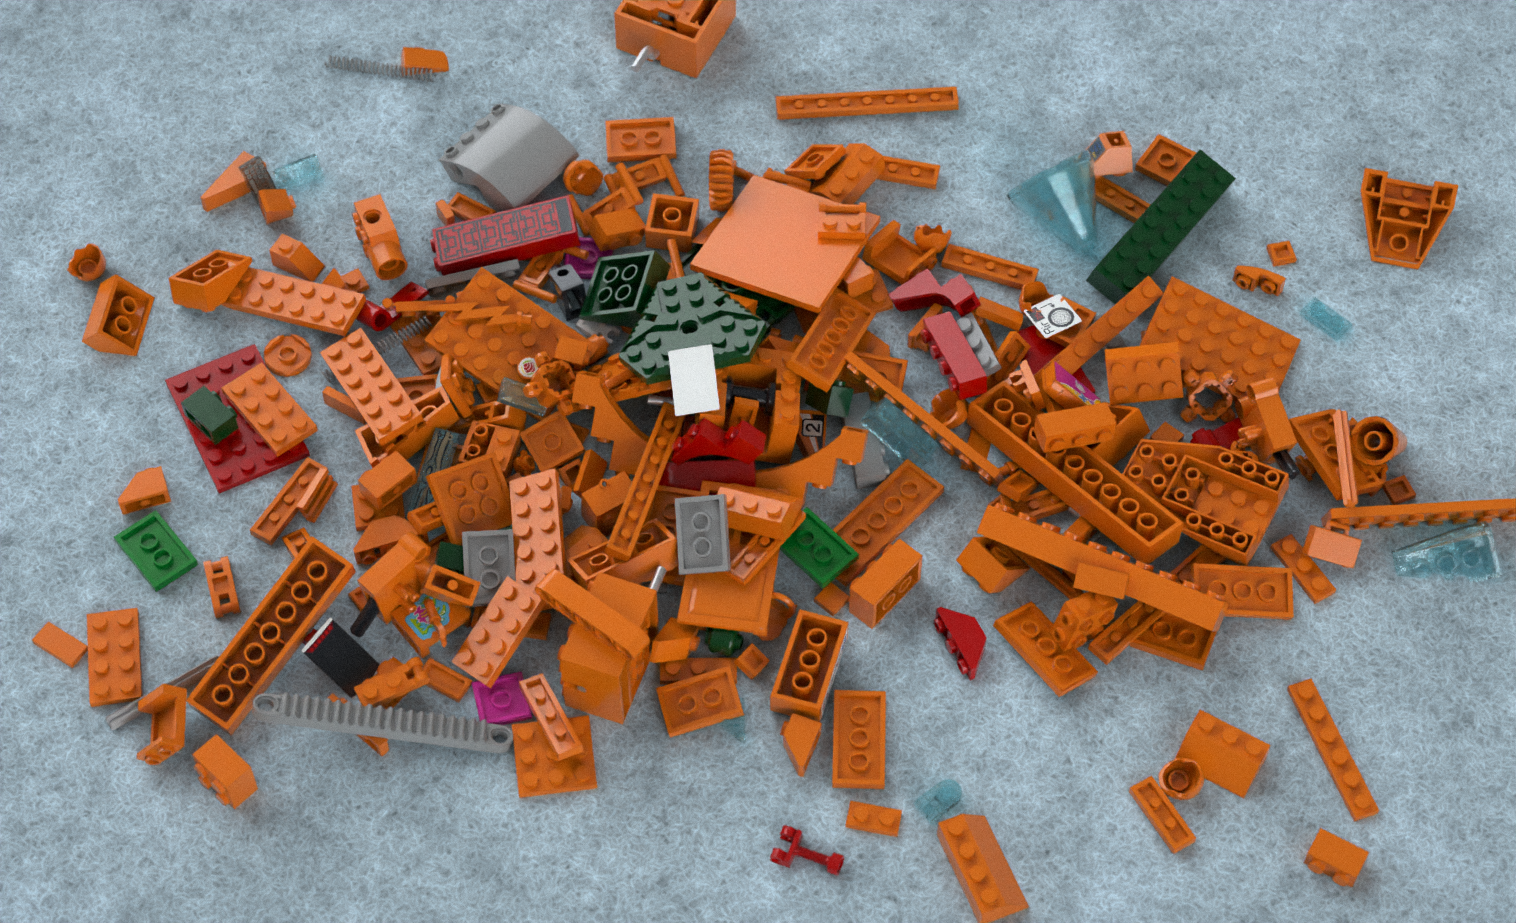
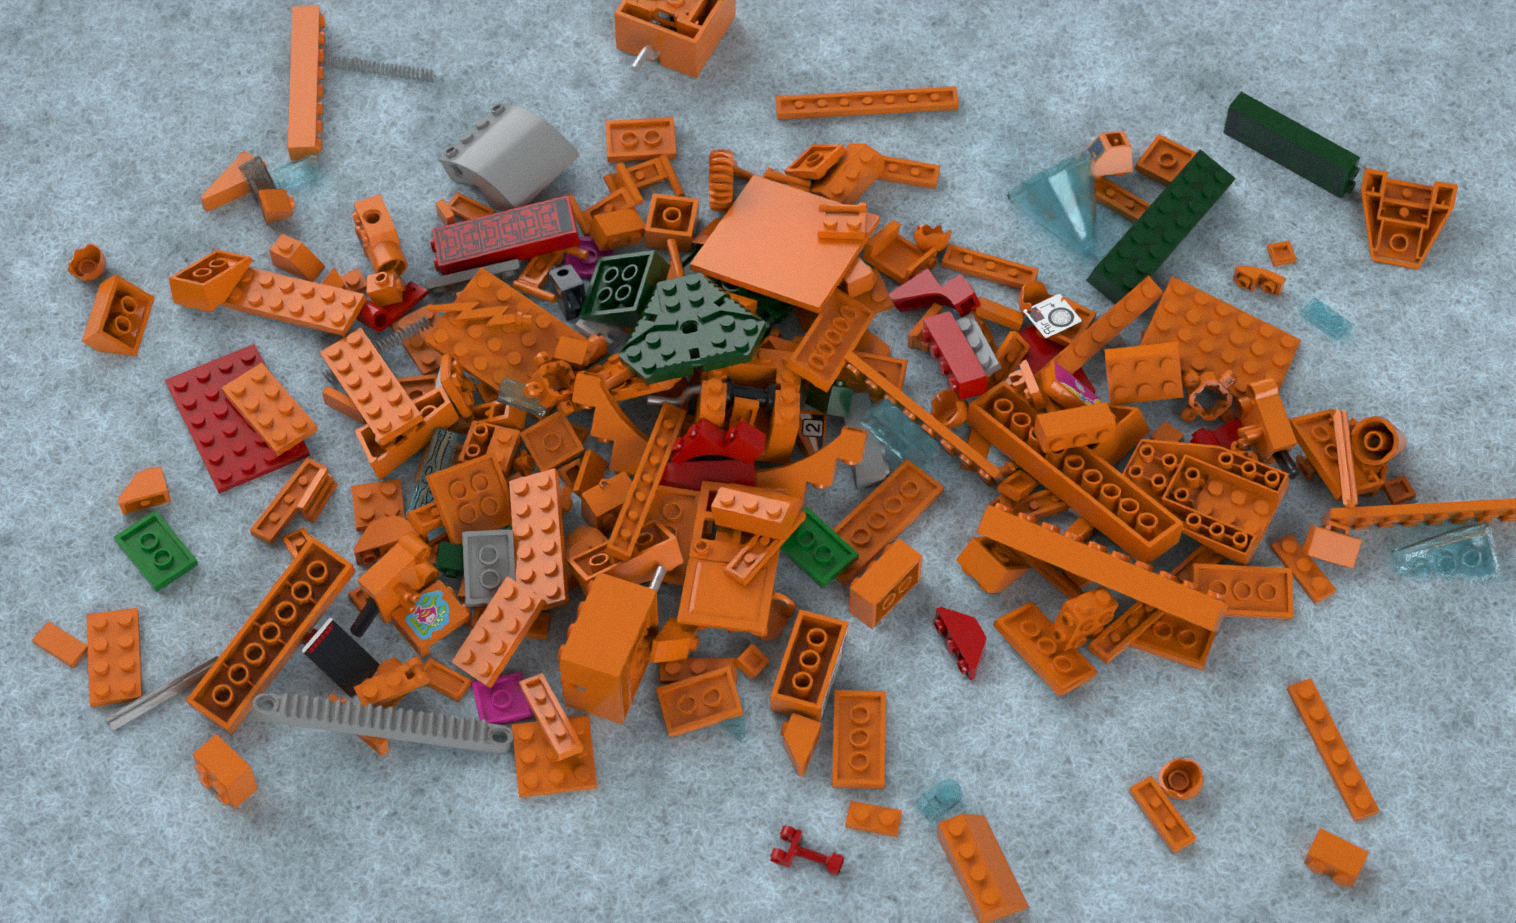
(167, 725): orange panel -> none
(210, 414): dark green brick -> none
(221, 586): orange plate -> none
(287, 355): orange tile -> none
(305, 82): none -> orange brick
(385, 287): none -> orange brick
(387, 480): orange brick -> none
(410, 308): orange plate -> none
(423, 58): orange piece -> none
(435, 619): orange piece -> none
(449, 586): orange slope -> none
(526, 368): tile -> none
(582, 177): orange hair -> none
(592, 614): orange beam -> none
(693, 380): white sticker -> none
(702, 534): light grey plate -> none
(723, 641): dark green head -> none
(831, 599): orange tile -> none
(1101, 581): orange tile -> none
(1224, 753): orange slope -> none
(1292, 145): none -> dark green brick

